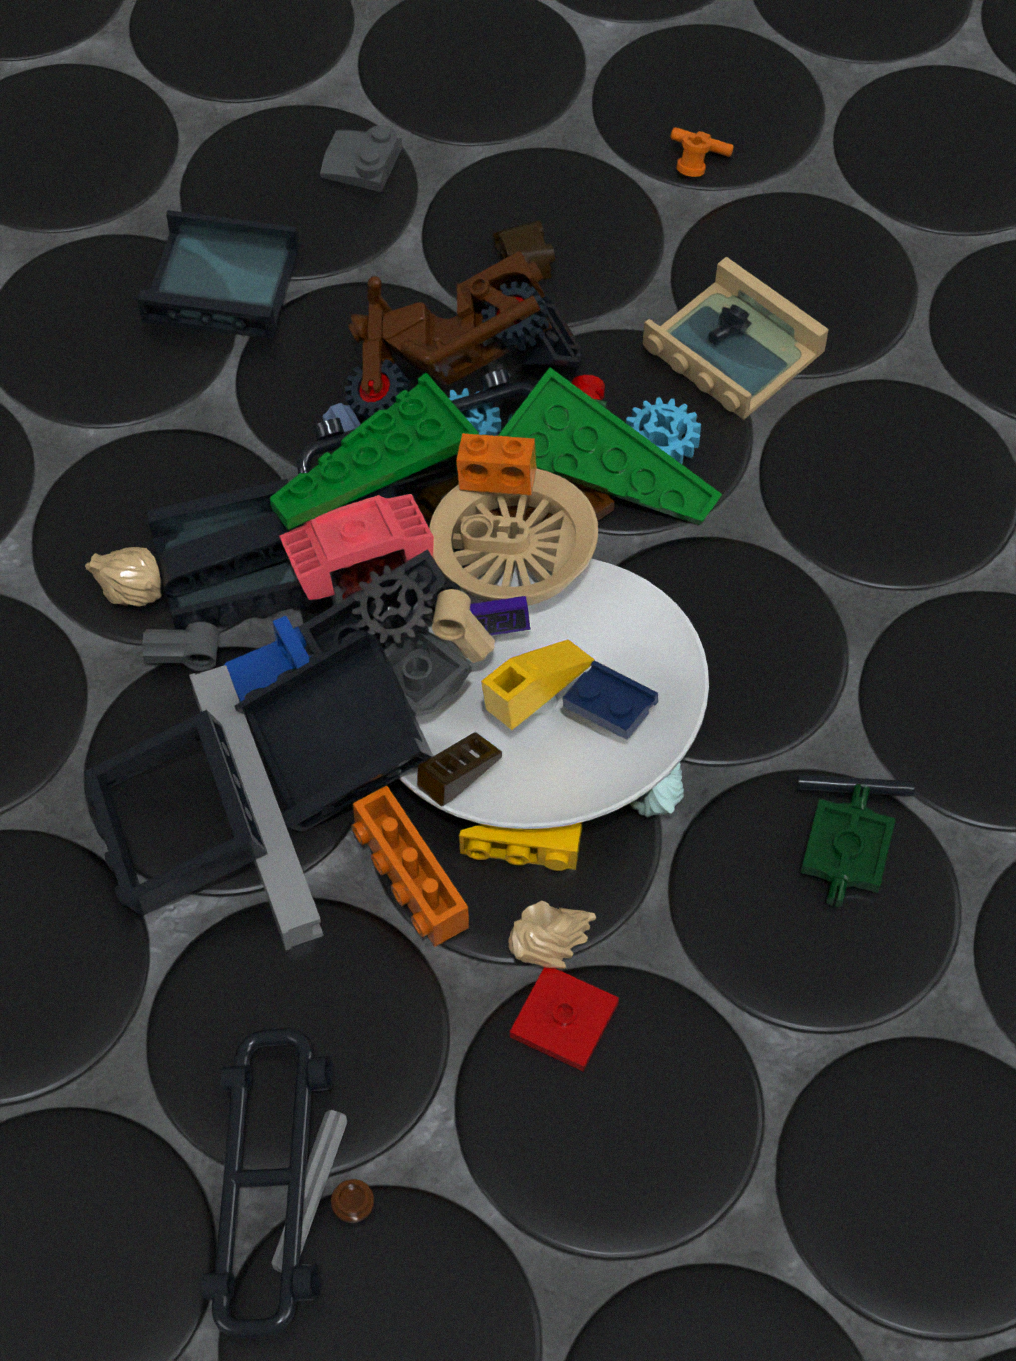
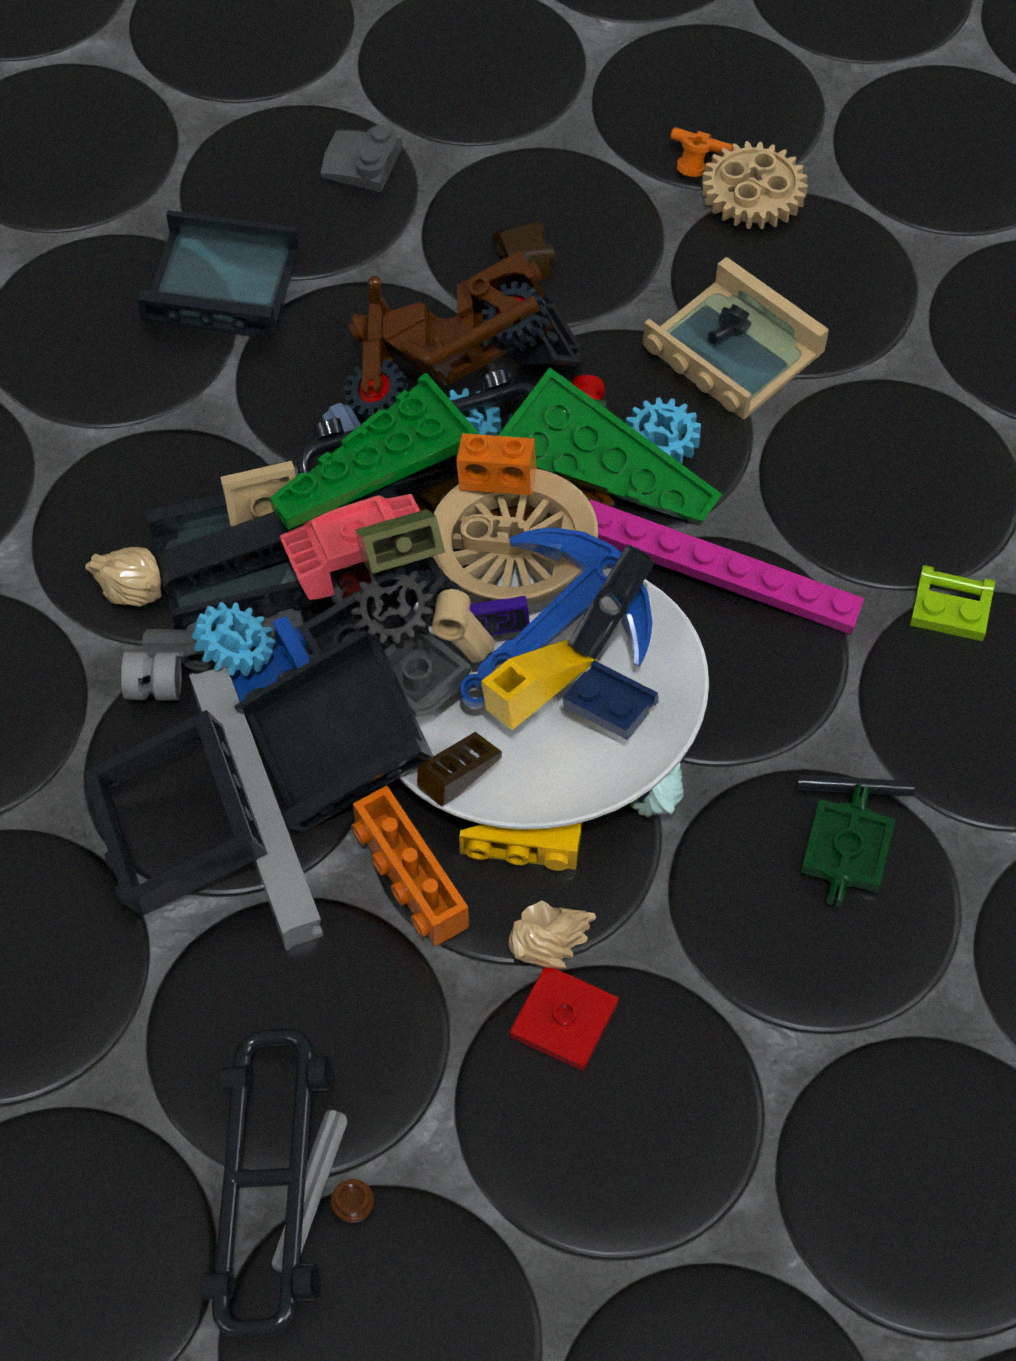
(151, 676): none -> light grey wheel
(233, 639): none -> medium azure gear
(249, 492): none -> tan plate
(400, 541): none -> olive brick
(592, 558): none -> blue piece
(600, 622): none -> black piece
(729, 569): none -> dark pink plate
(754, 185): none -> tan gear
(949, 612): none -> lime plate

